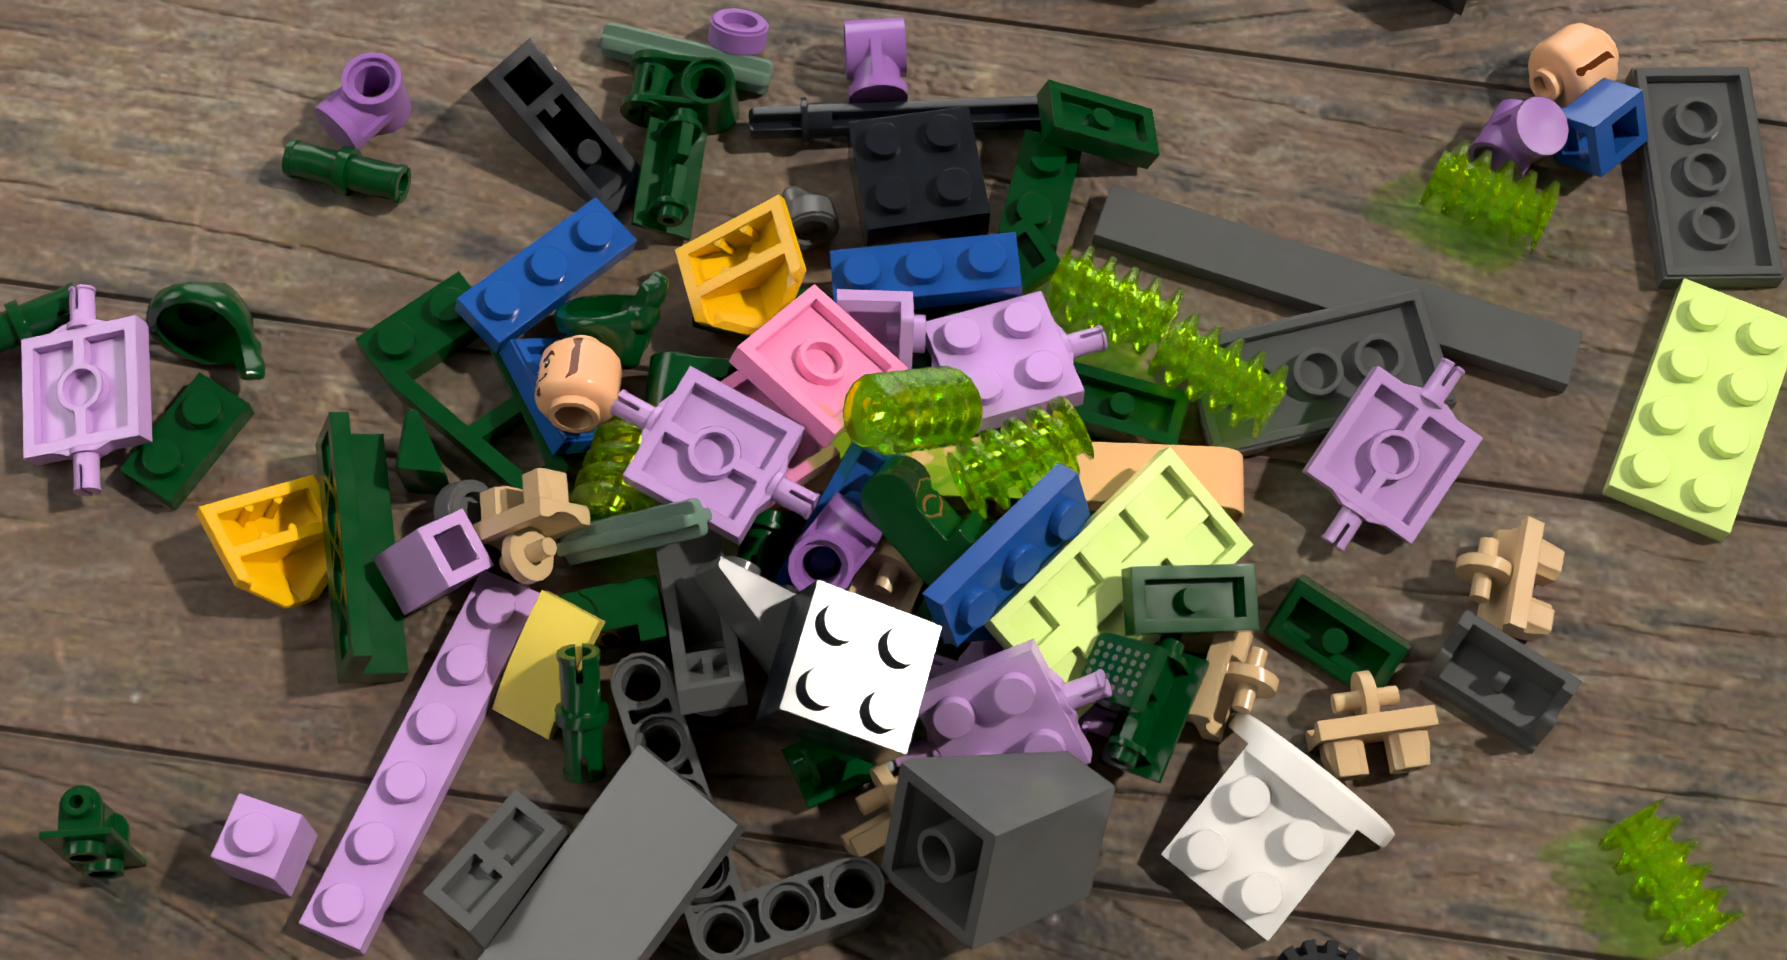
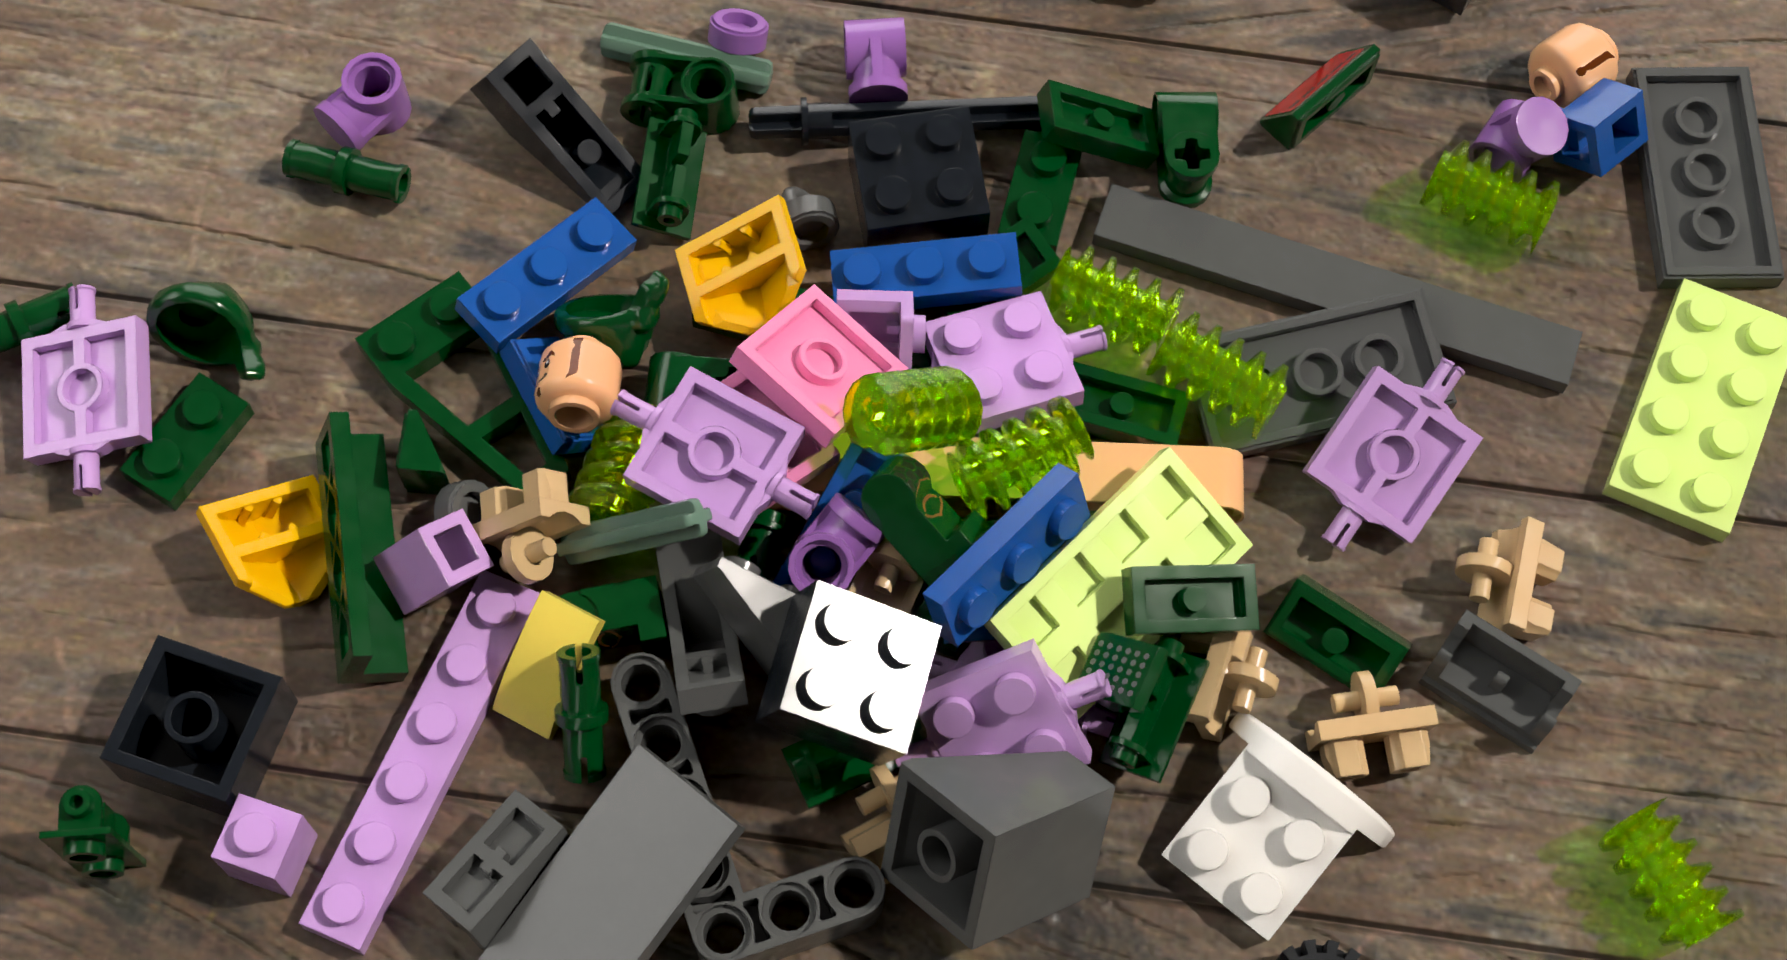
(199, 726): none -> black brick
(1187, 145): none -> dark green piece
(1321, 95): none -> dark green slope

